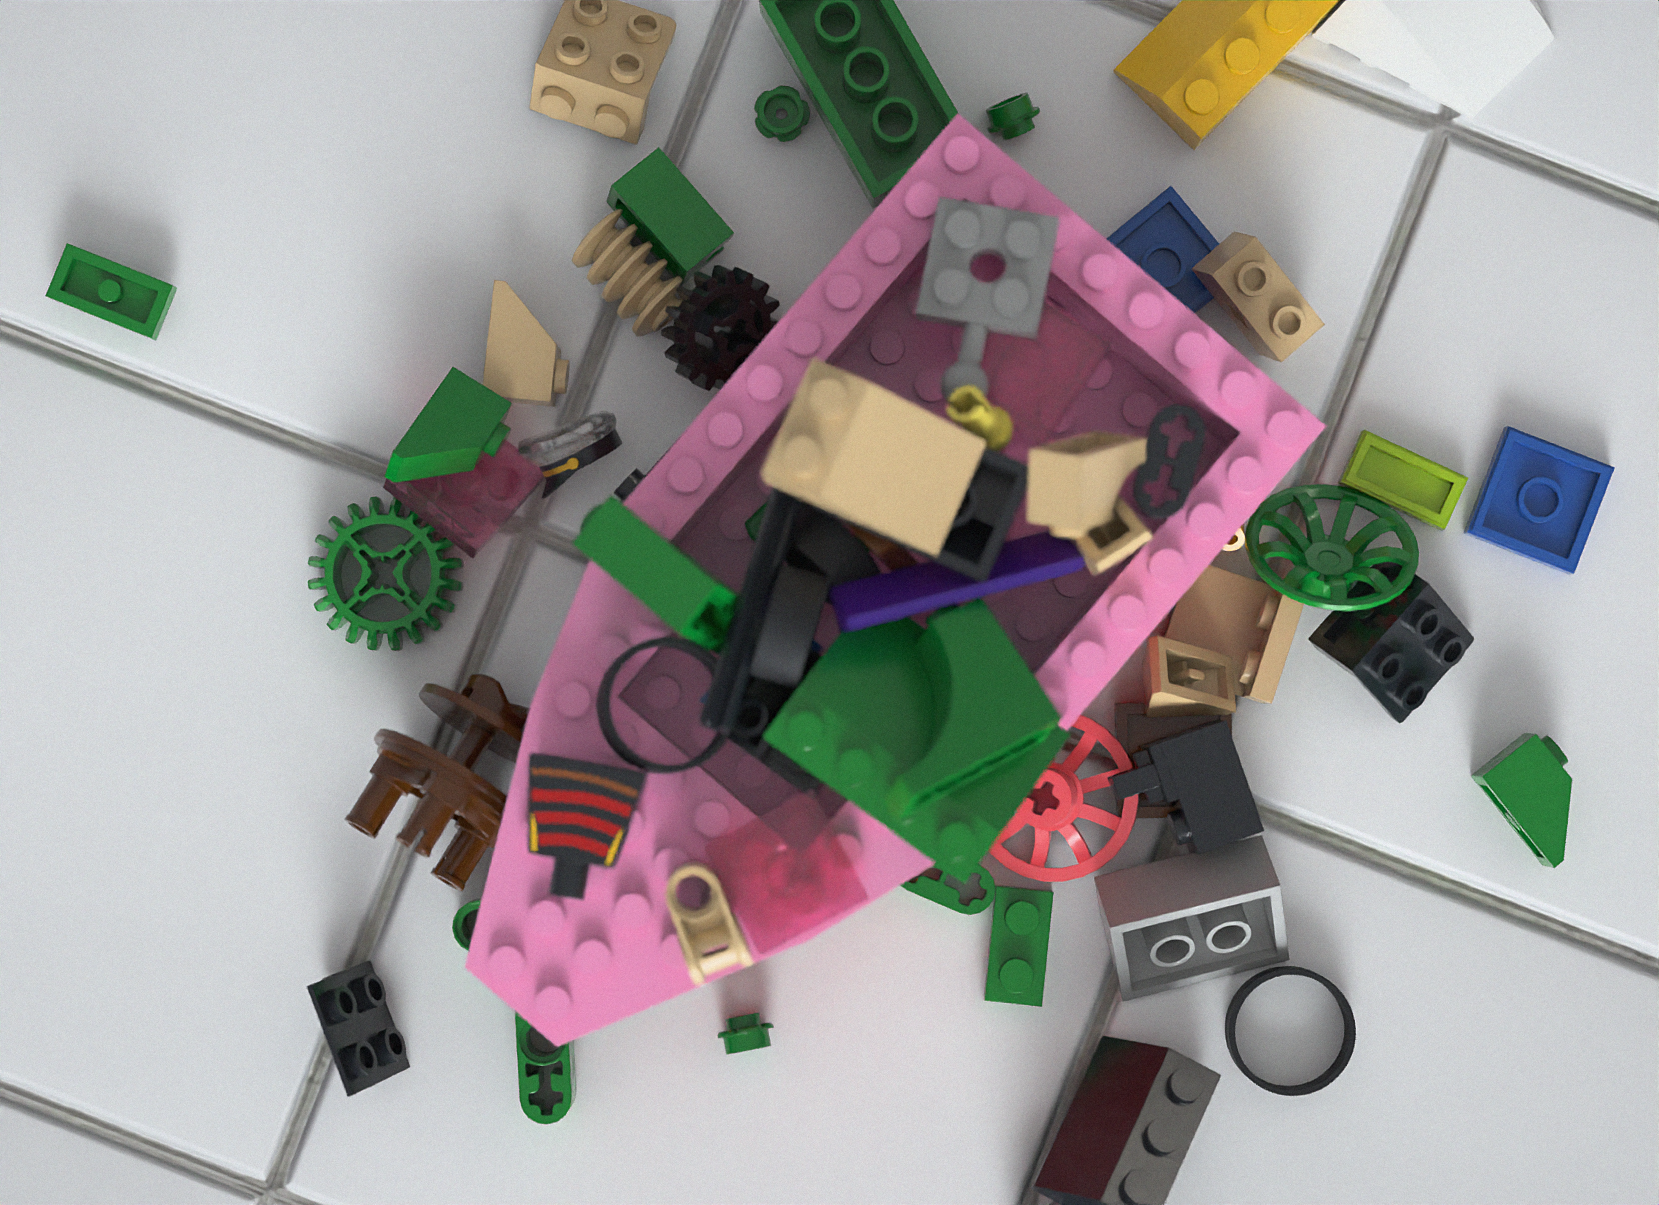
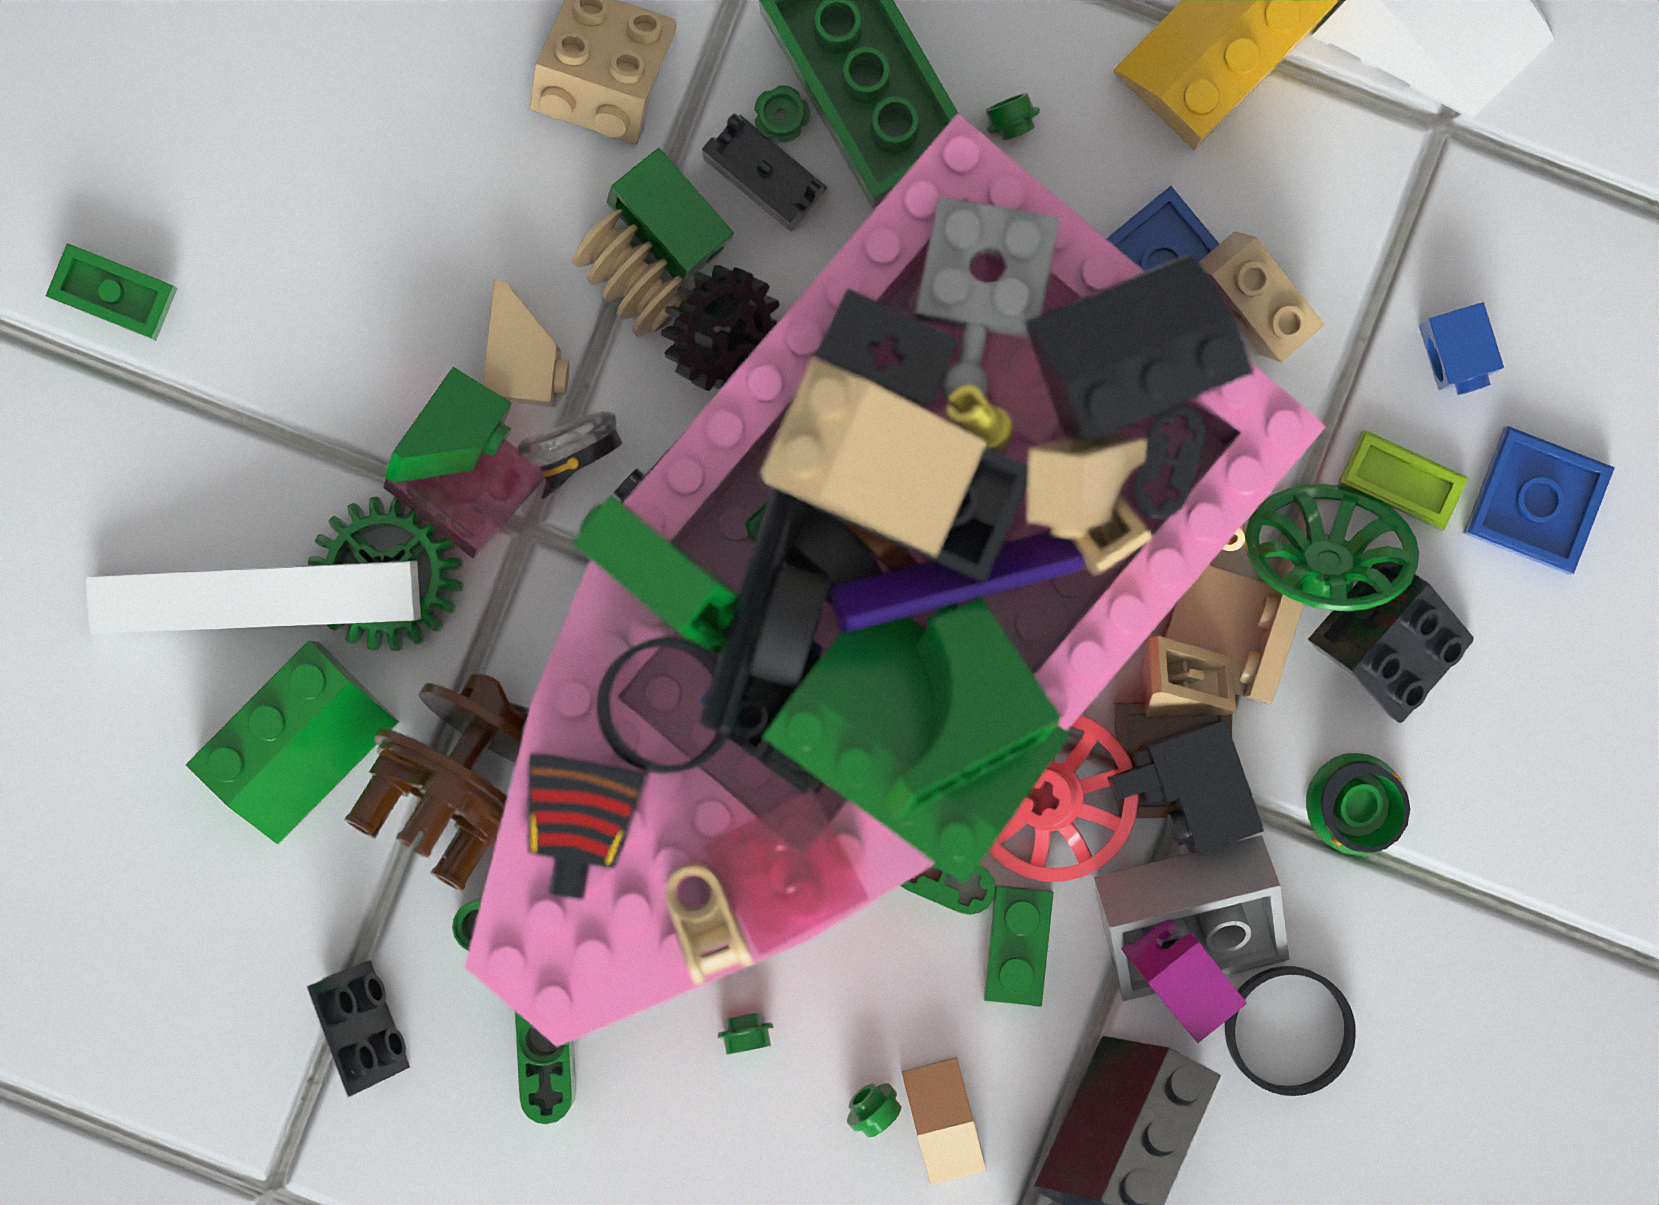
(253, 597): none -> white tile
(292, 742): none -> green slope
(763, 171): none -> black hinge
(865, 322): none -> black brick
(873, 1109): none -> green plate
(943, 1120): none -> tan slope
(1137, 348): none -> black slope
(1185, 979): none -> magenta hinge
(1357, 804): none -> green piece
(1462, 348): none -> blue brick
(1531, 793): green slope -> none

